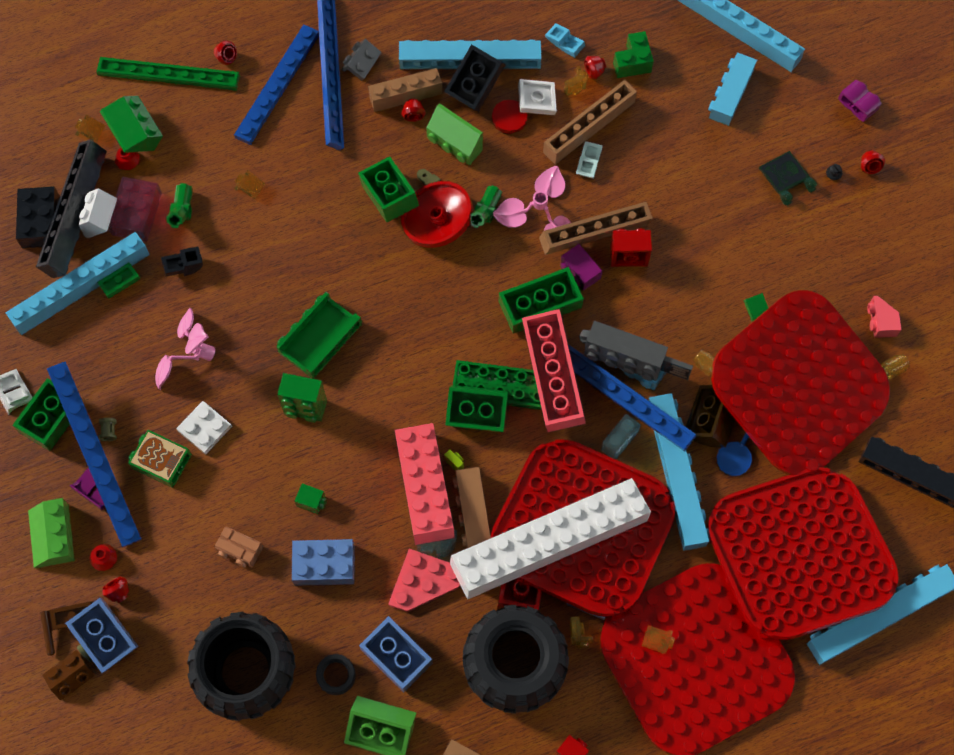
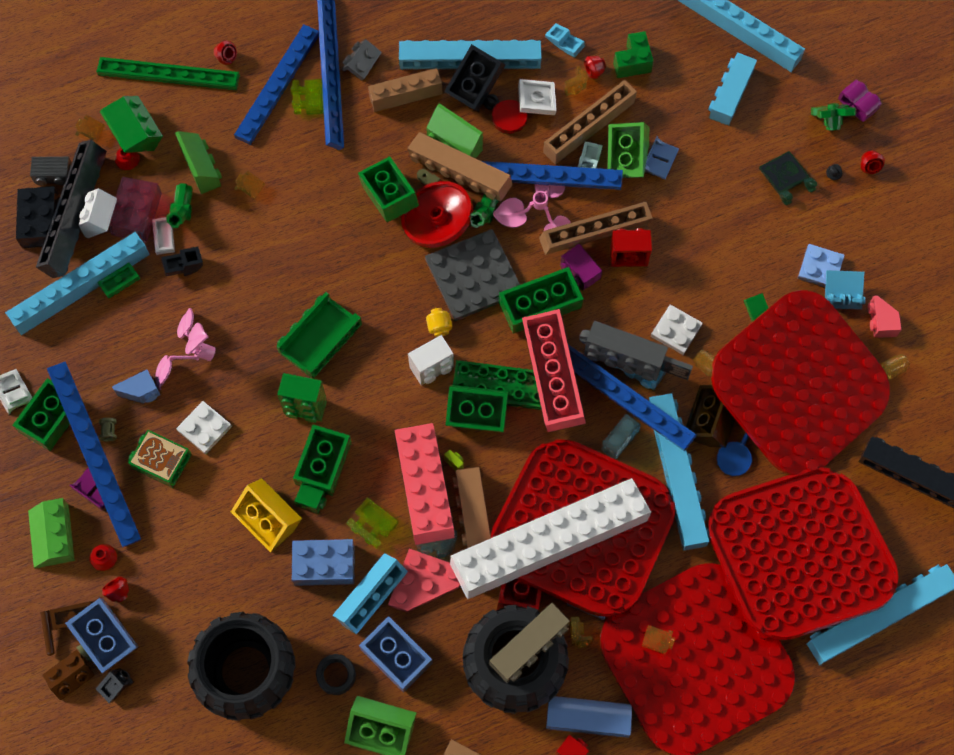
(50, 170): none -> dark grey brick
(114, 684): none -> black bracket
(138, 388): none -> medium blue slope
(163, 236): none -> white tile
(199, 161): none -> bright green slope
(239, 547): nougat brick -> none
(265, 514): none -> yellow slope
(313, 96): none -> clear neon green plate
(322, 459): none -> green brick
(370, 593): none -> medium azure brick
(375, 517): none -> clear neon green plate
(413, 110): red cone -> none
(431, 360): none -> white brick
(439, 322): none -> yellow head
(460, 167): none -> medium nougat brick
(472, 274): none -> dark grey plate
(491, 101): none -> black piece
(529, 642): none -> dark tan brick
(561, 175): none -> blue plate
(589, 716): none -> medium blue brick
(628, 148): none -> bright green slope
(662, 151): none -> medium blue piece
(676, 329): none -> white plate
(817, 262): none -> light blue plate
(833, 114): none -> green plant
(845, 289): none -> medium azure hinge

